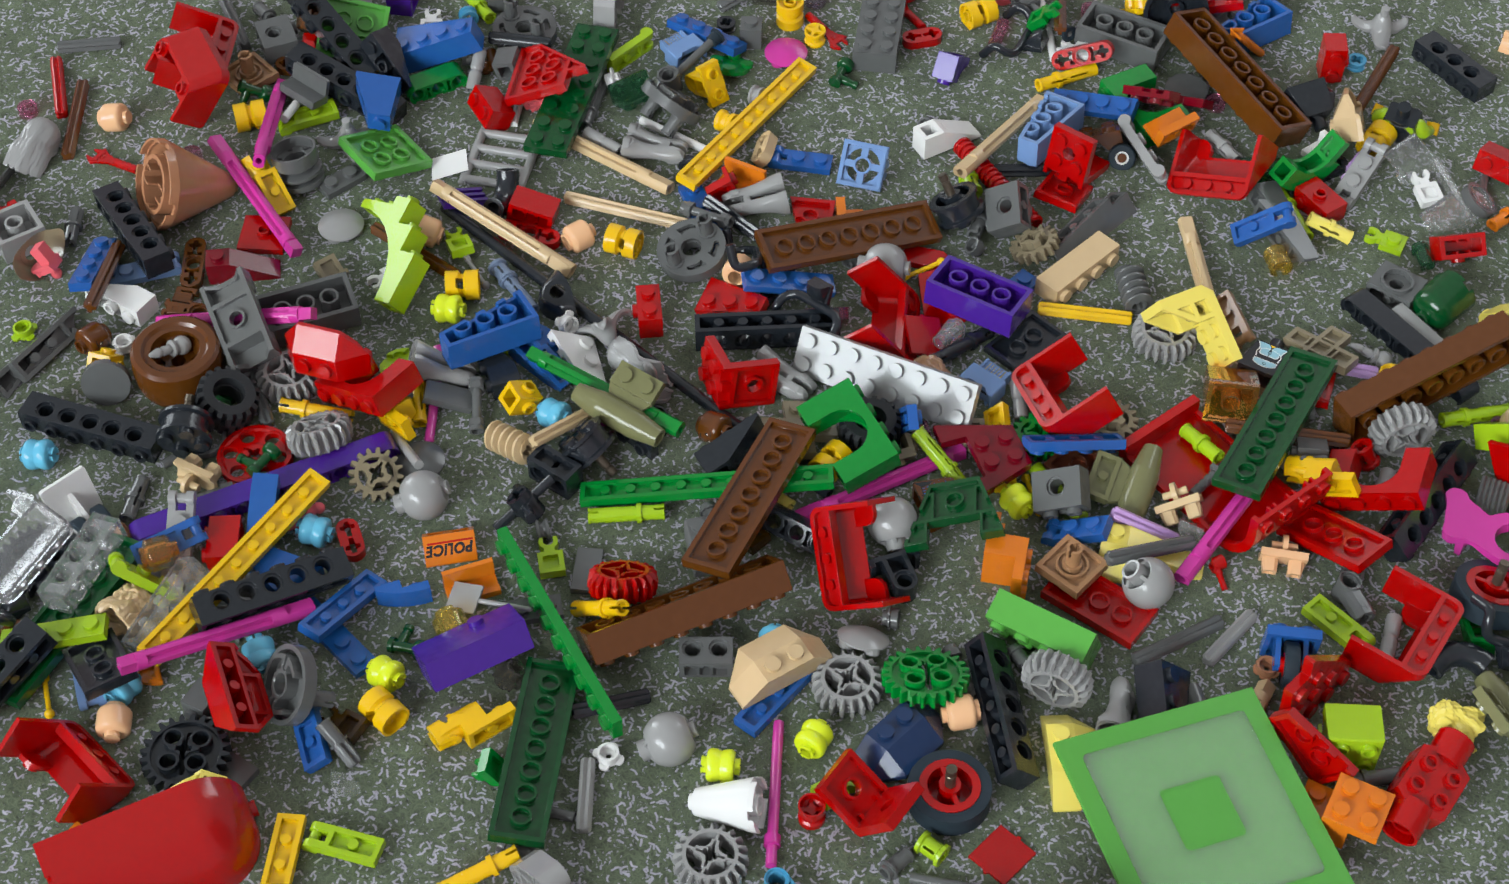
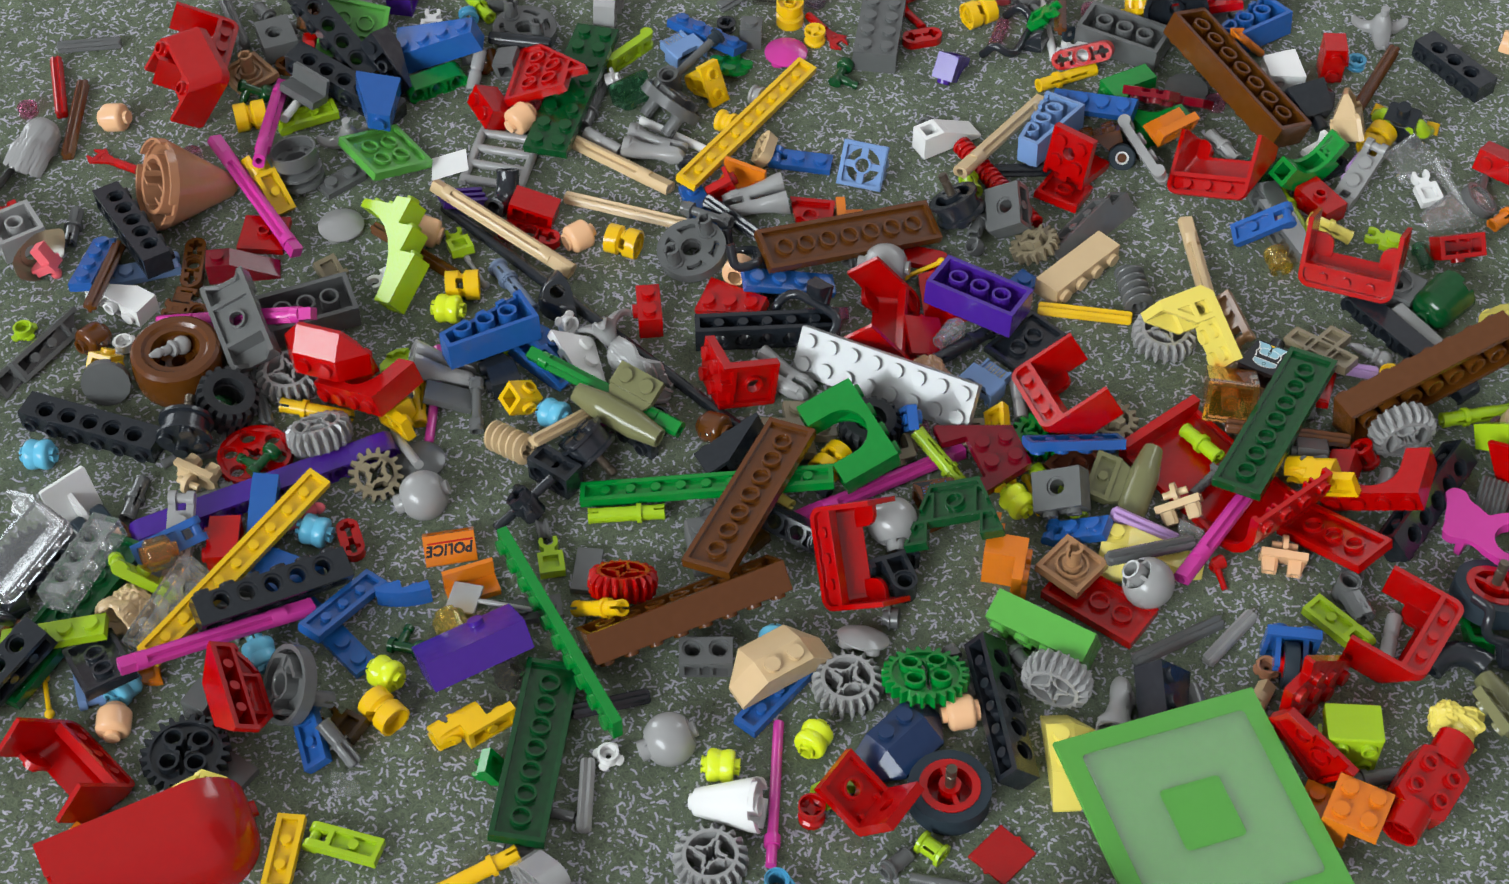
(520, 118): none -> light nougat head
(1284, 68): none -> white torso
(1347, 274): none -> red windscreen

